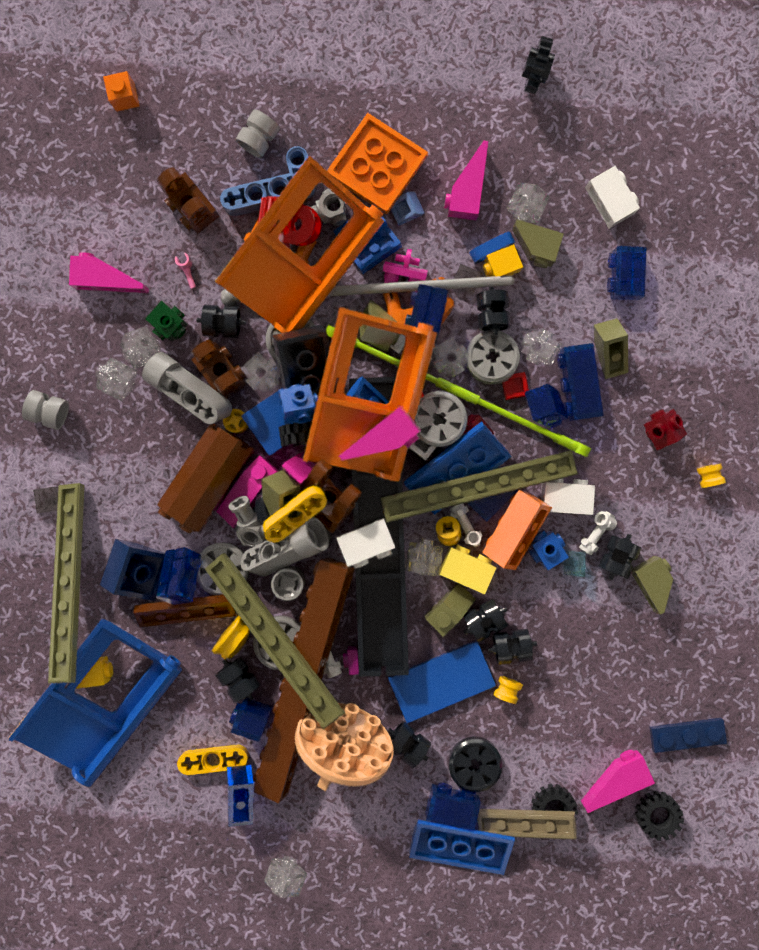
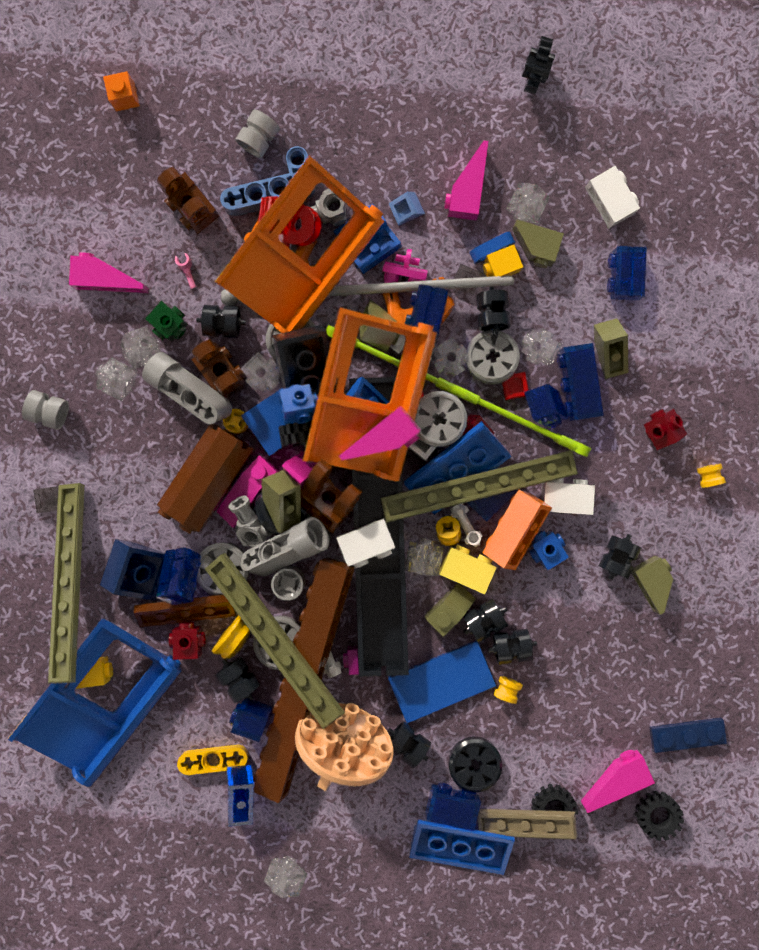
(181, 647): none -> dark red brick
(296, 504): yellow beam -> none
(377, 163): orange plate -> none
(575, 563): clear light blue slope -> none
(604, 522): white bar -> none

